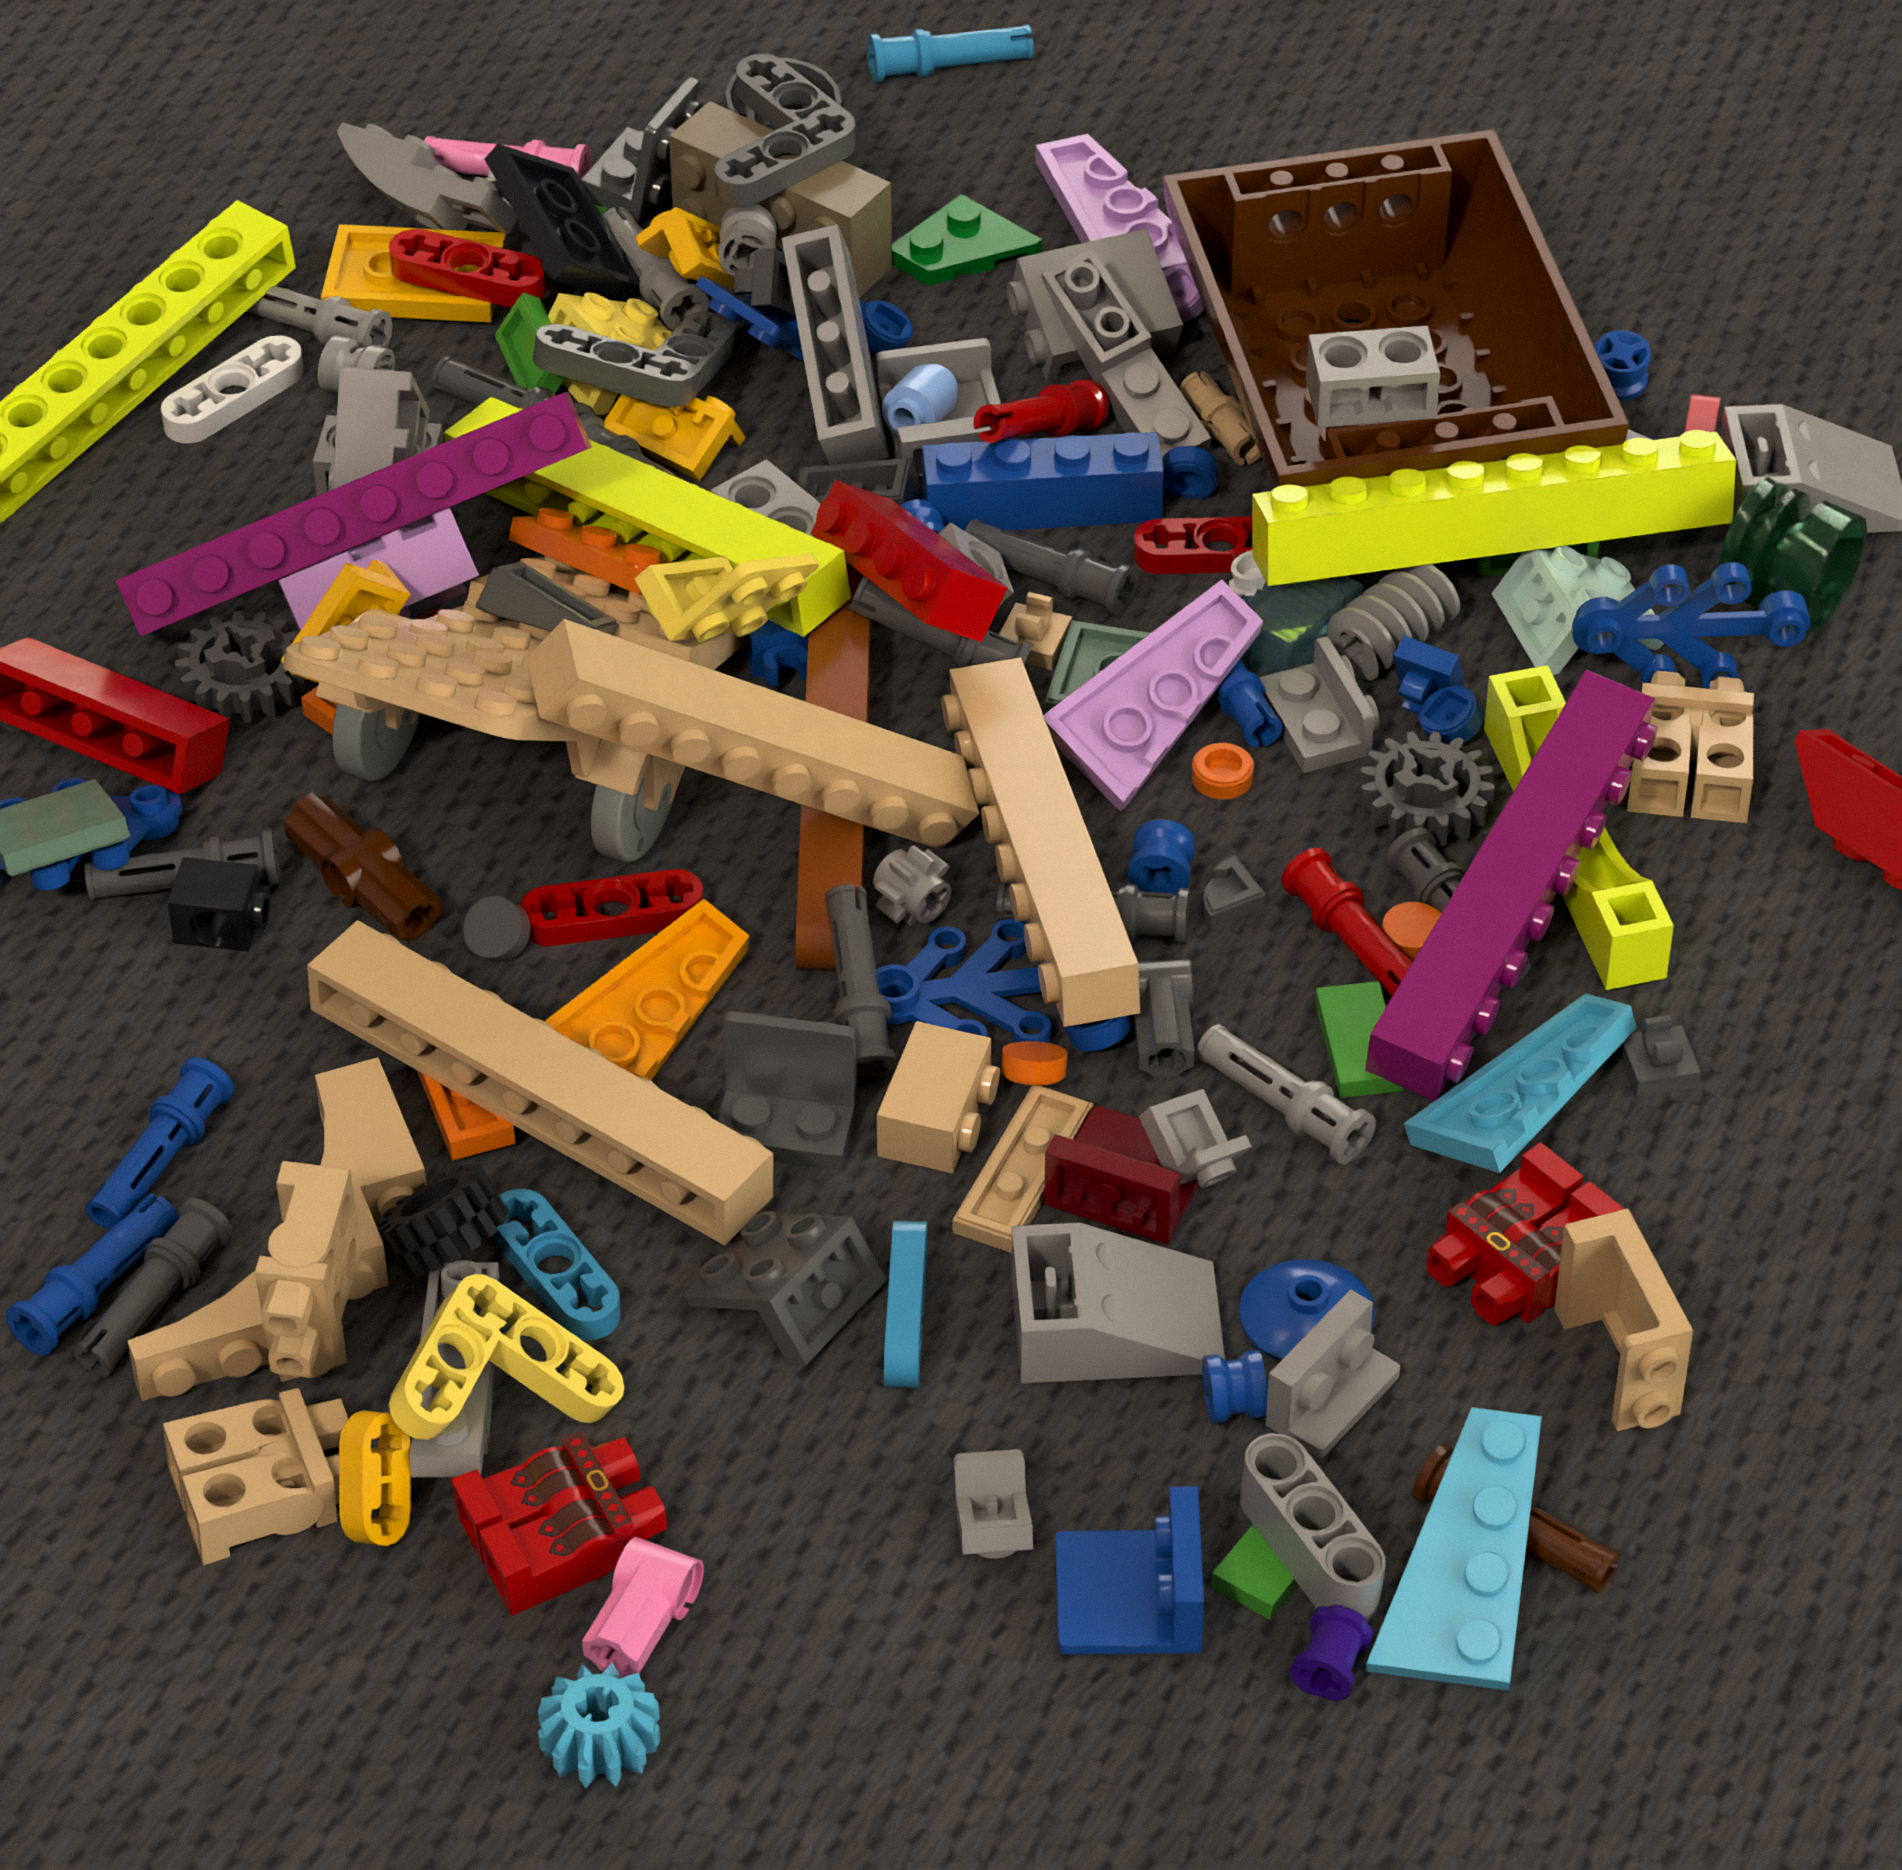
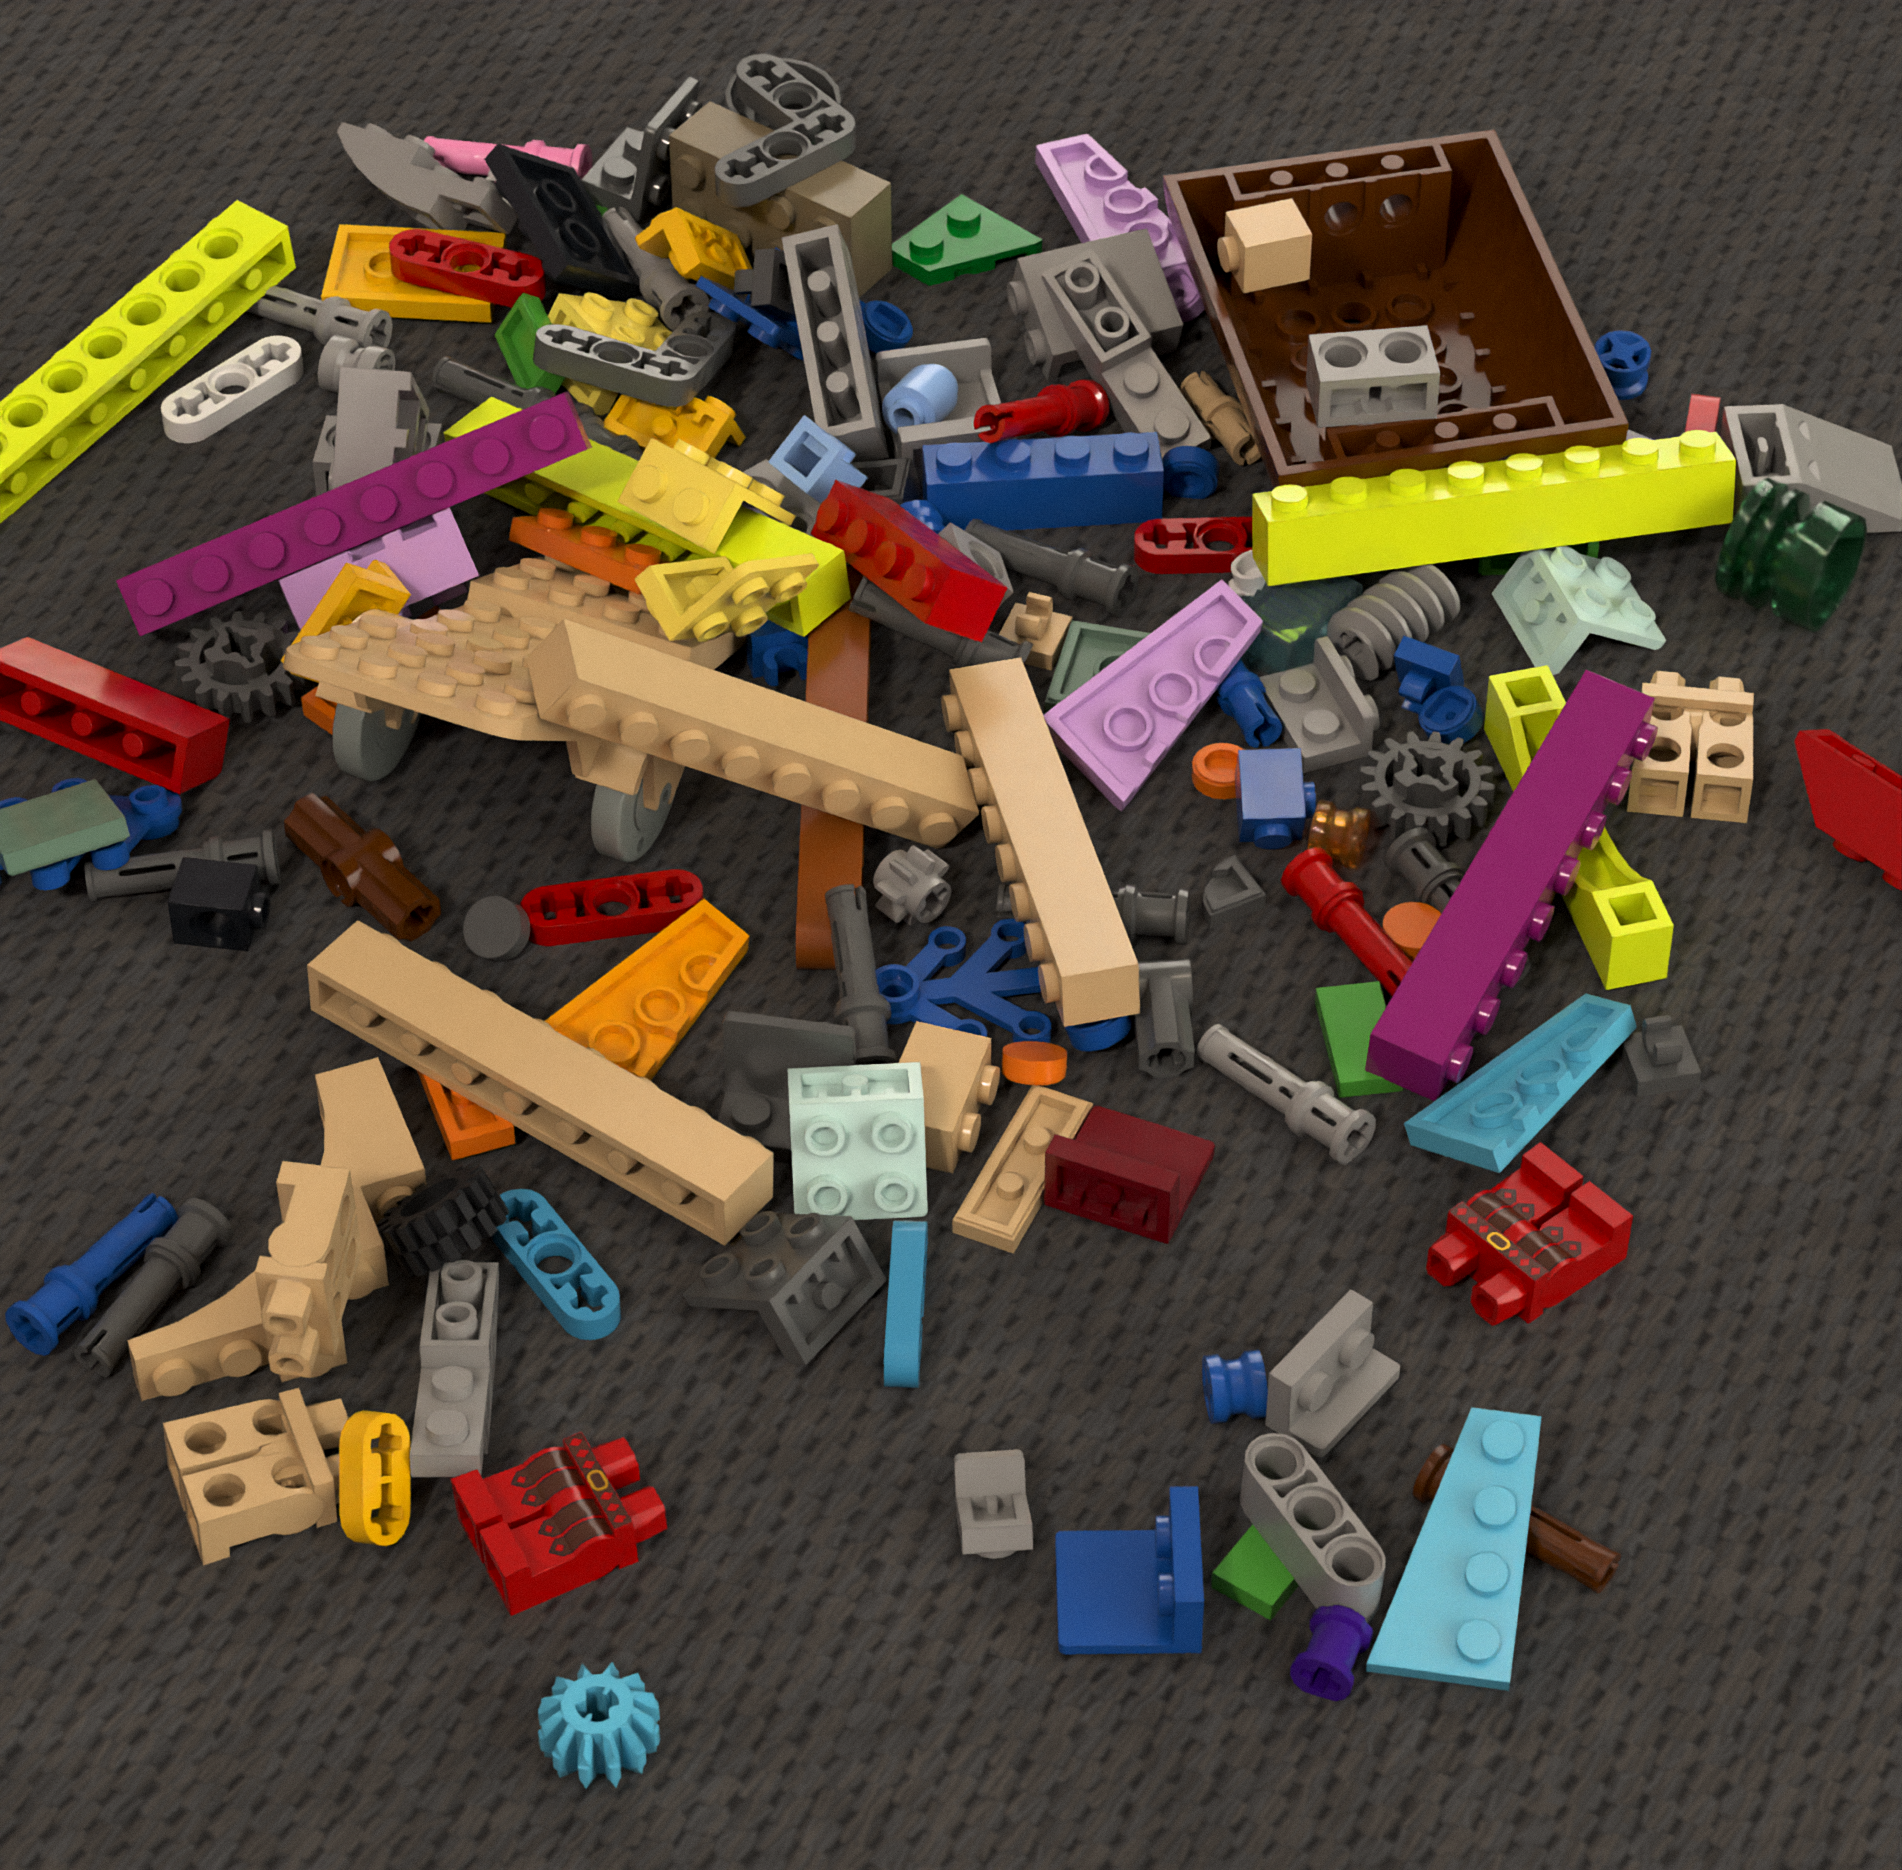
(174, 1123): blue pin -> none
(480, 1341): light yellow beam -> none
(535, 600): dark grey slope -> none
(646, 1594): bright pink piece -> none
(695, 498): none -> light yellow bracket
(746, 227): light grey wheel -> none
(815, 460): none -> light blue brick
(858, 1140): none -> light aqua bracket
(923, 52): dark azure pin -> none
(1109, 1306): light grey slope -> none
(1161, 857): blue wheel -> none
(1192, 1140): light grey bracket -> none
(1266, 246): none -> tan brick
(1272, 797): none -> brick
(1273, 1307): blue dish -> none
(1340, 832): none -> clear orange wheel
(1615, 626): blue plant -> none
(1616, 1279): tan panel -> none

